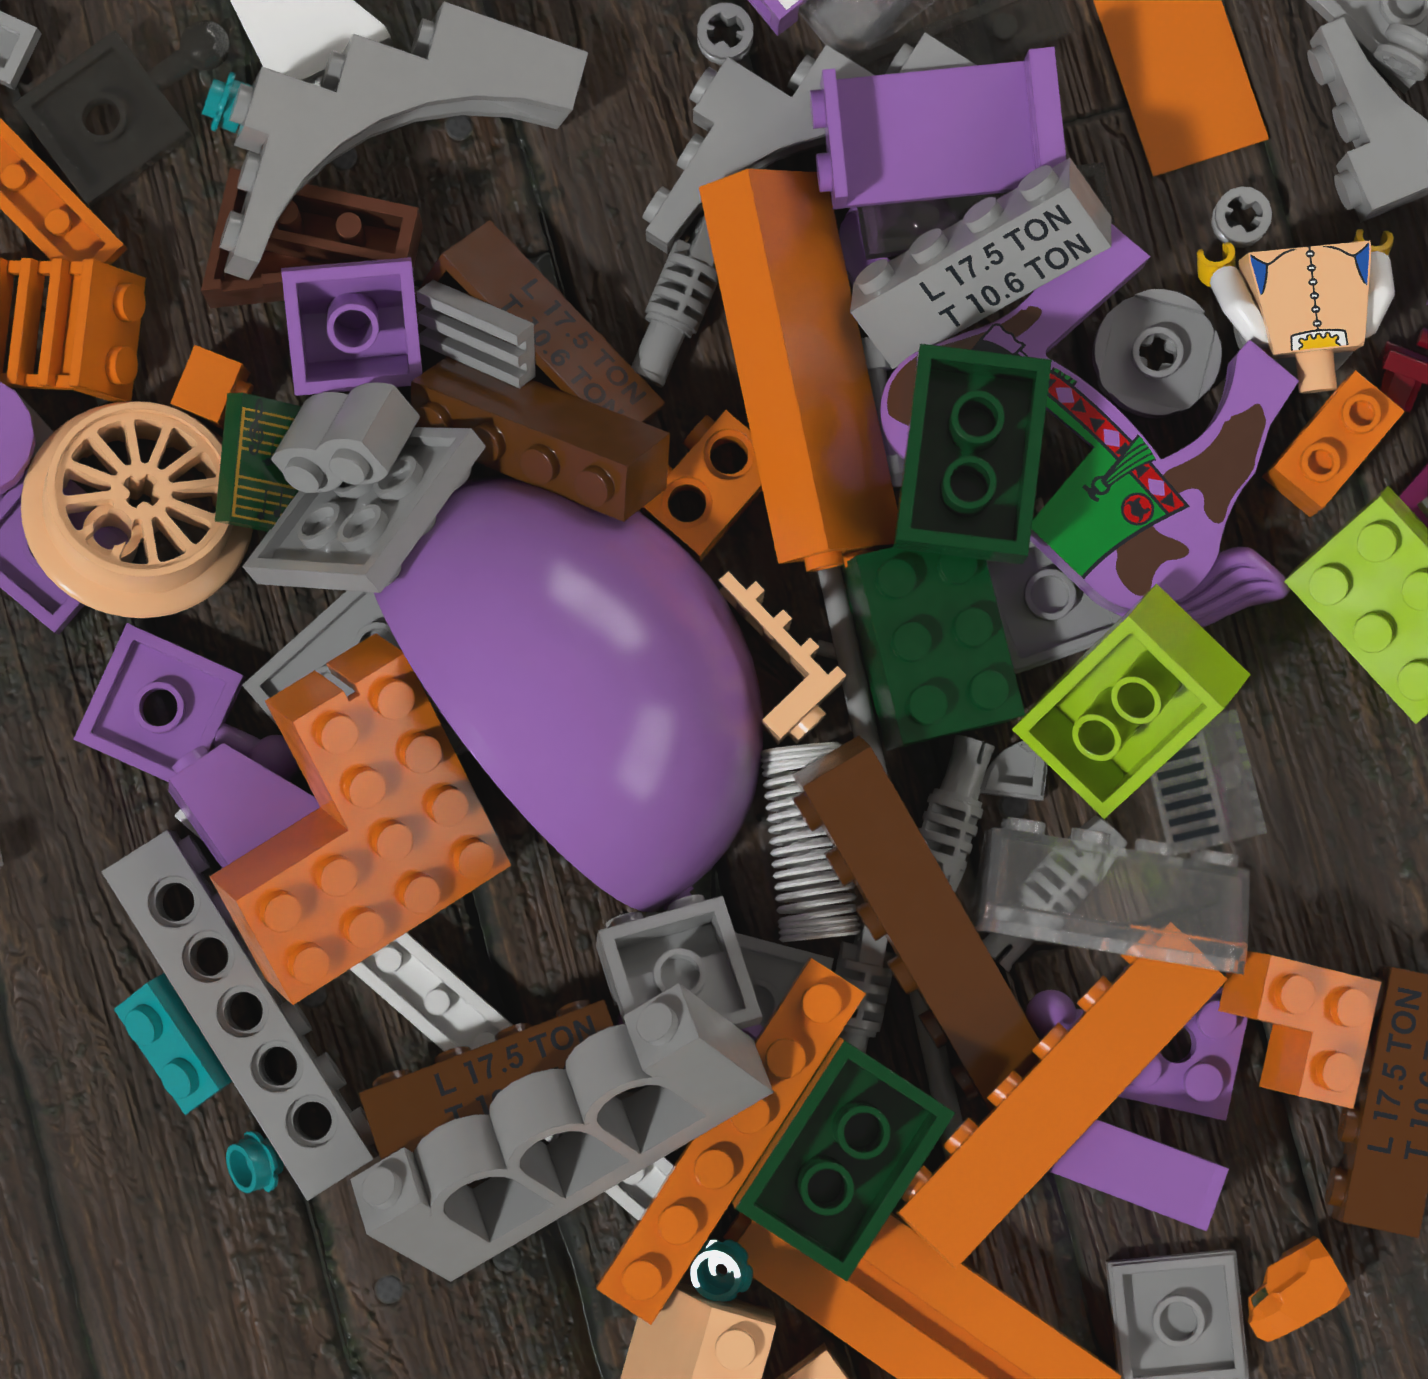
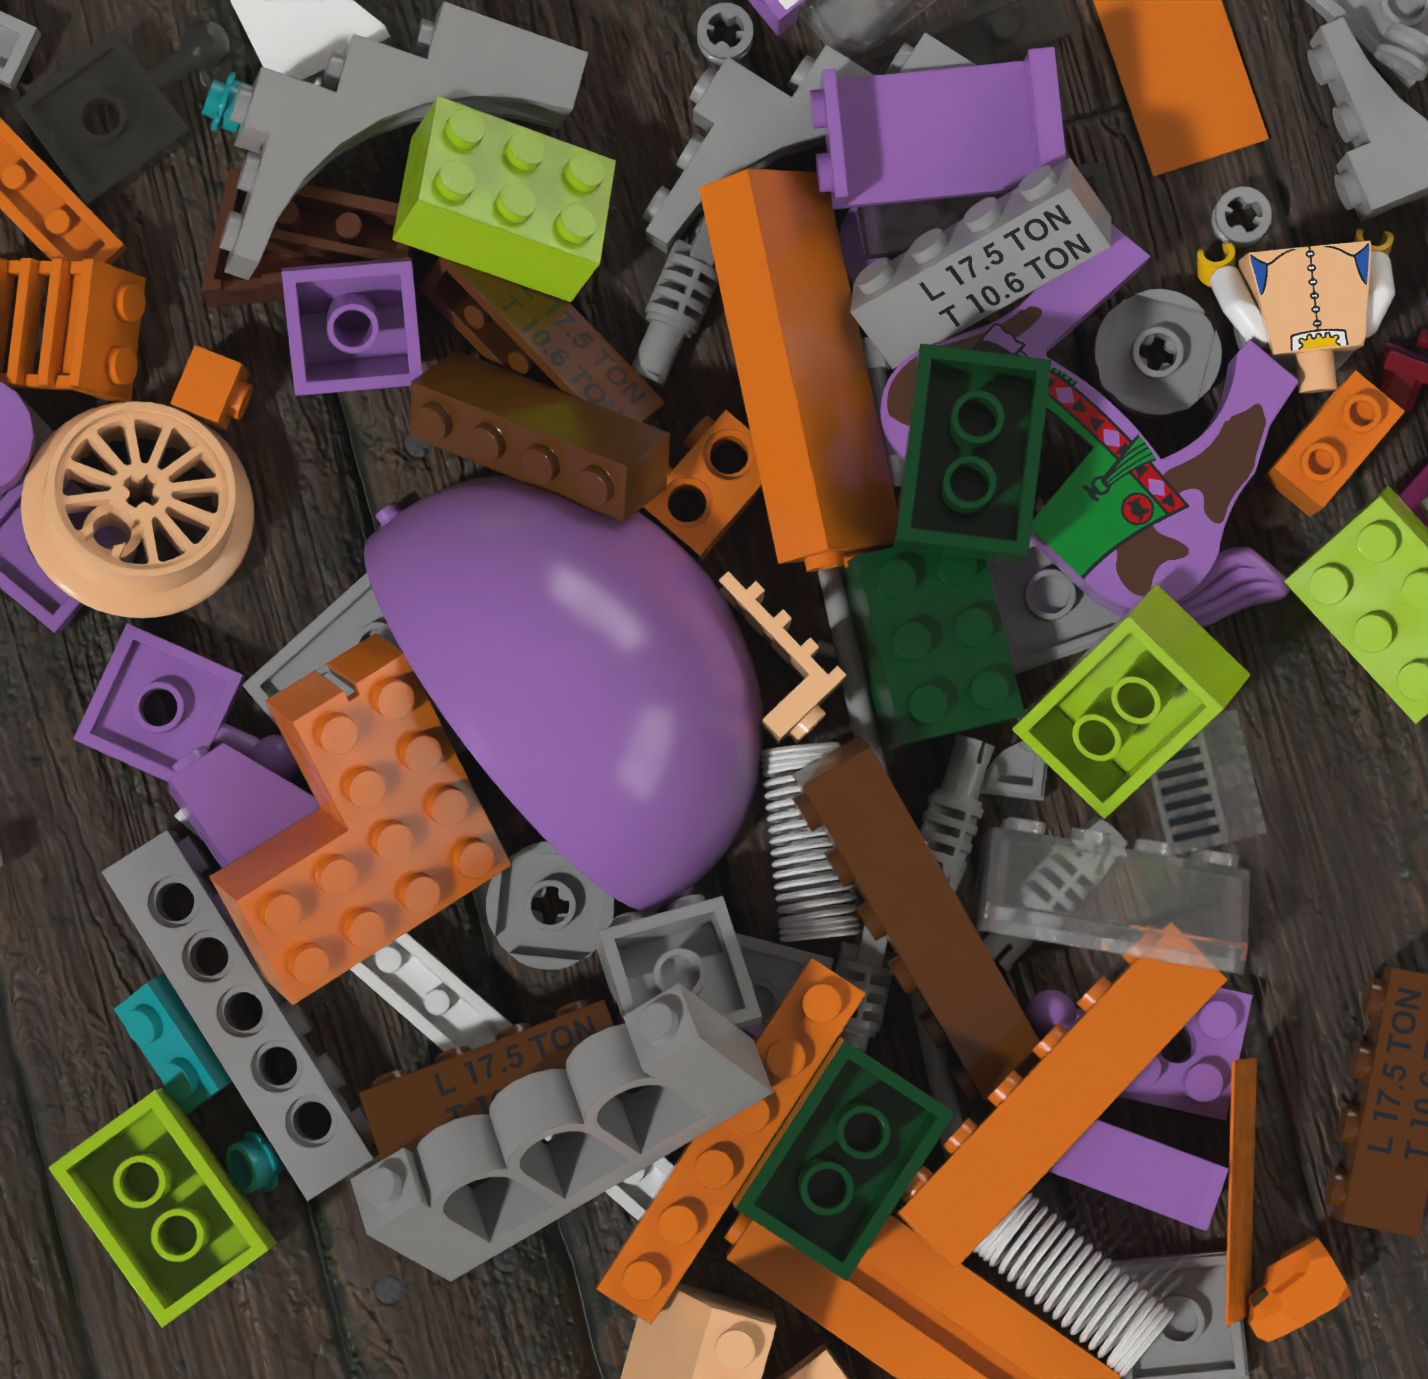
(162, 1205): none -> lime brick
(250, 484): dark green tile -> none
(345, 438): light grey brick -> none
(365, 531): light grey plate -> none
(474, 343): light grey tile -> none
(504, 199): none -> lime brick
(522, 929): none -> light grey plate
(714, 1284): teal plate -> none
(1132, 1341): none -> white piece
(1240, 1189): none -> orange piece
(1317, 1025): orange brick -> none

